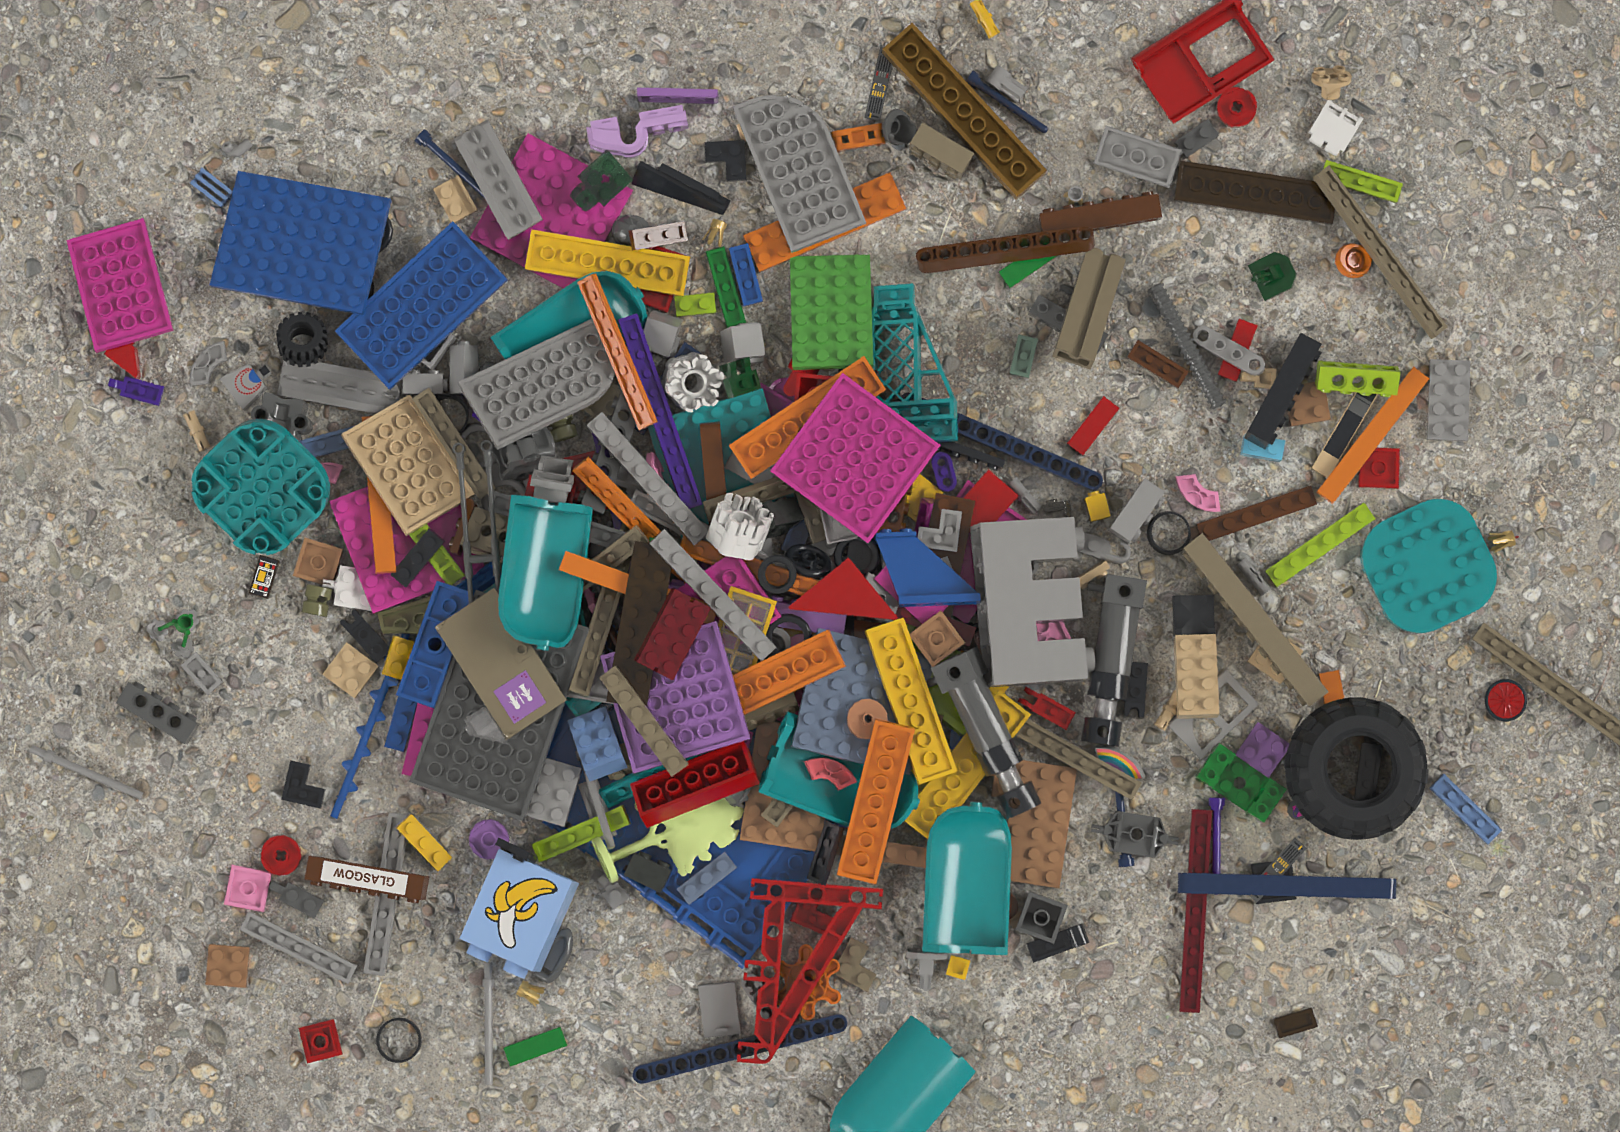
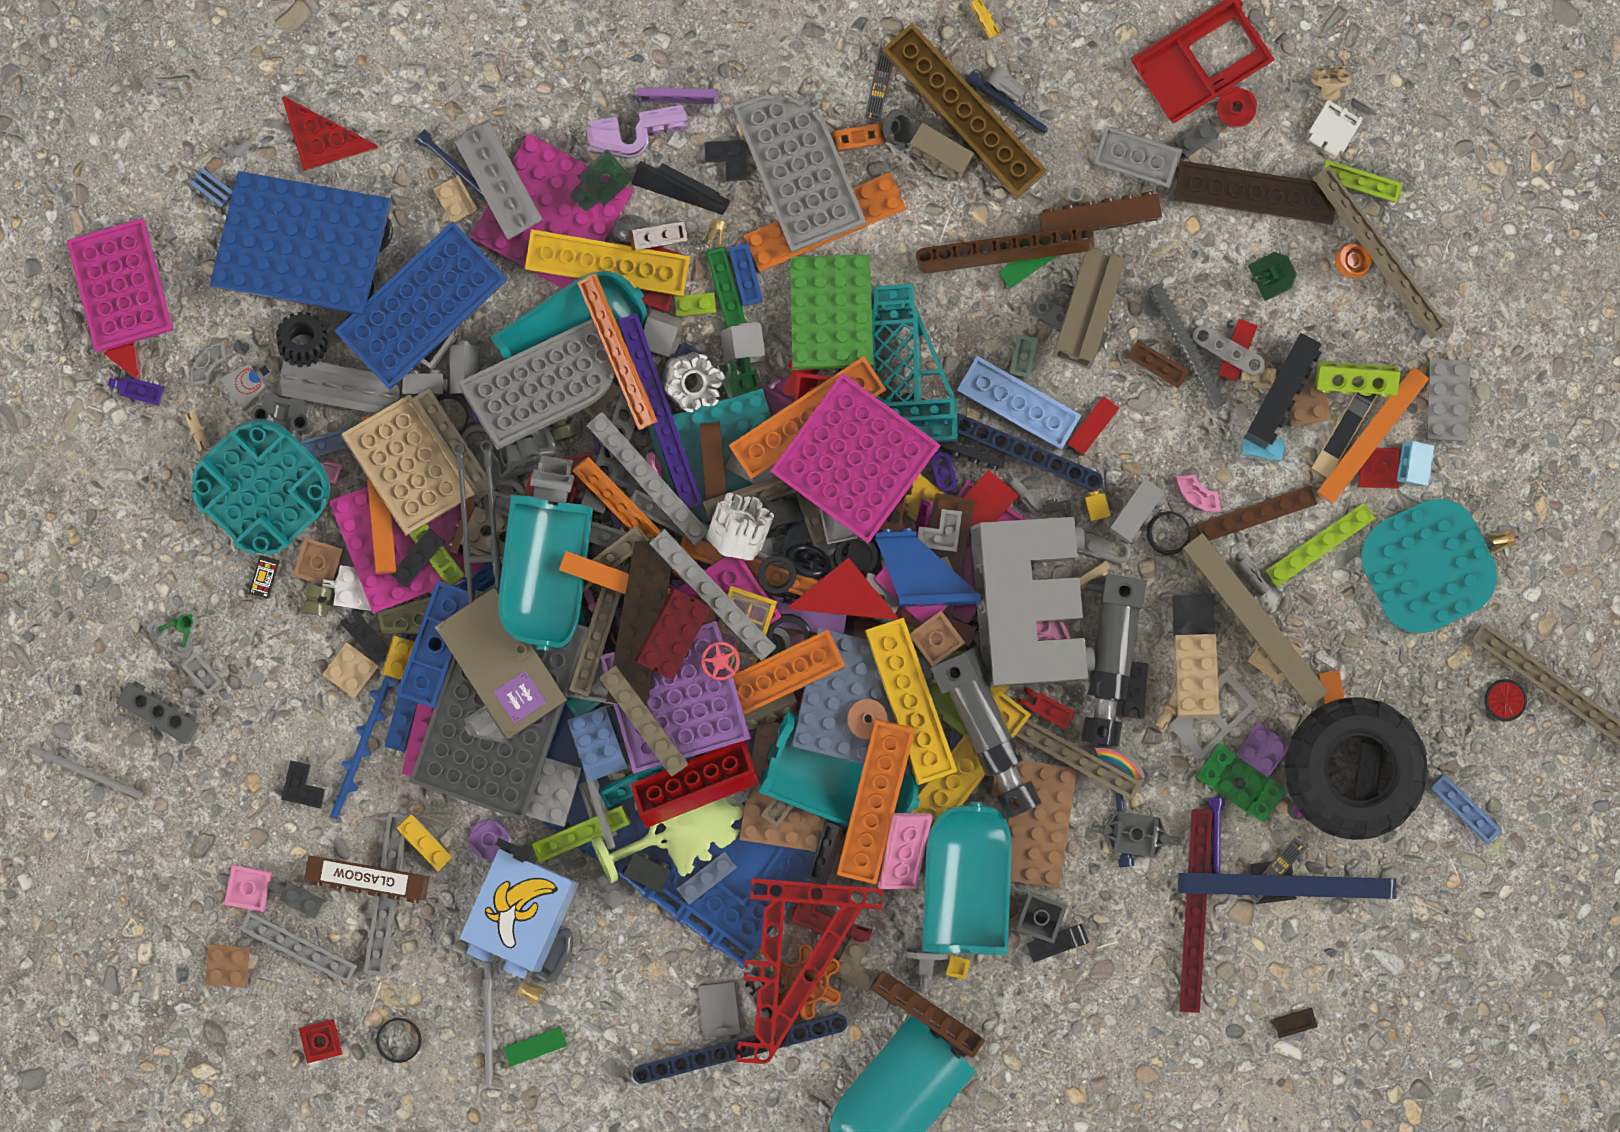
(269, 854): red plate -> none
(320, 139): none -> red tile
(720, 661): none -> coral wheel
(830, 770): coral tile -> none
(860, 933): none -> dark red plate
(904, 850): none -> bright pink tile
(928, 1013): none -> reddish brown window
(1019, 403): none -> light blue plate
(1415, 463): none -> medium azure brick

